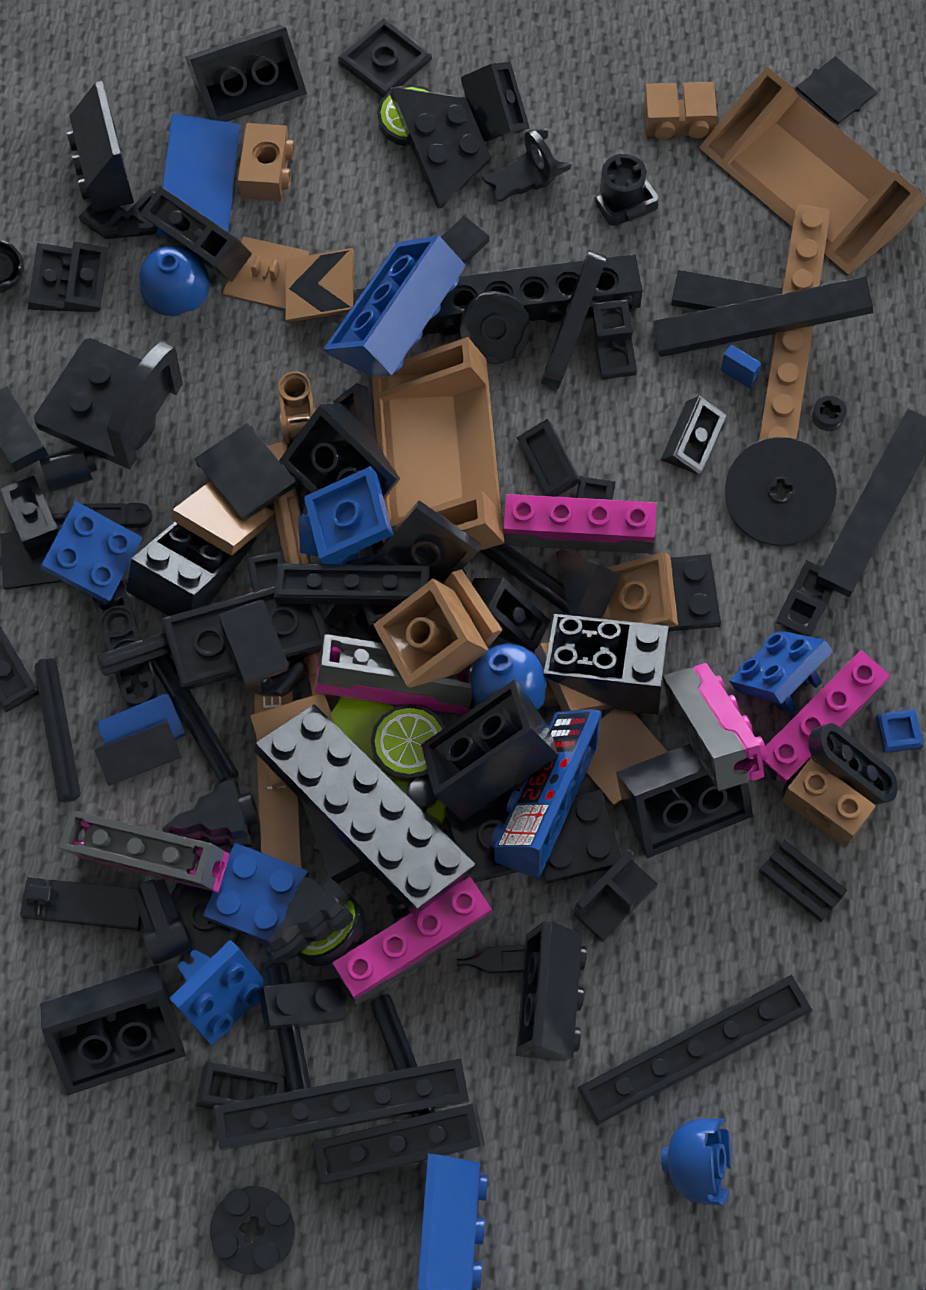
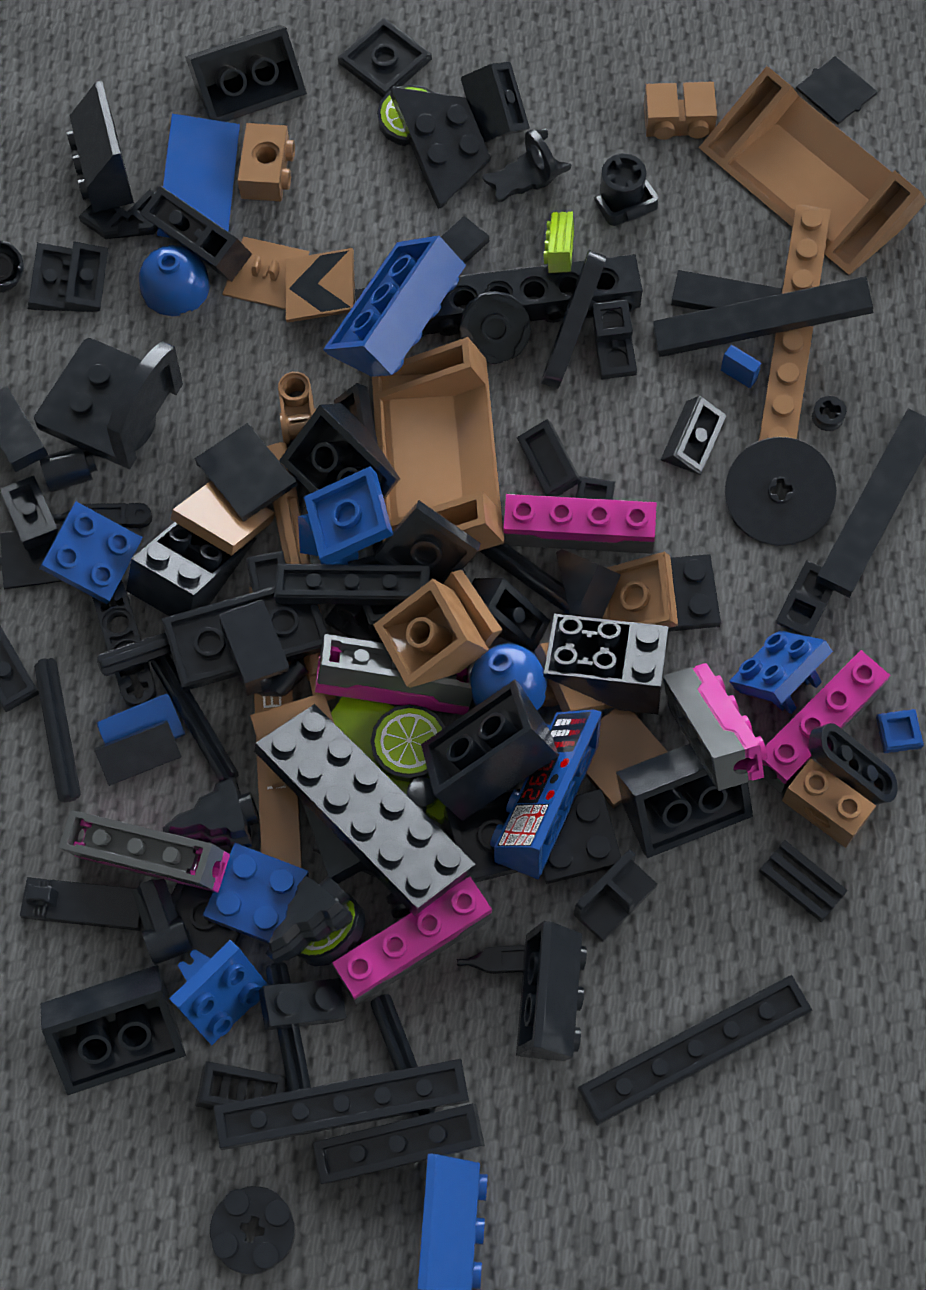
(559, 242): none -> lime piece
(699, 1160): blue cylinder -> none

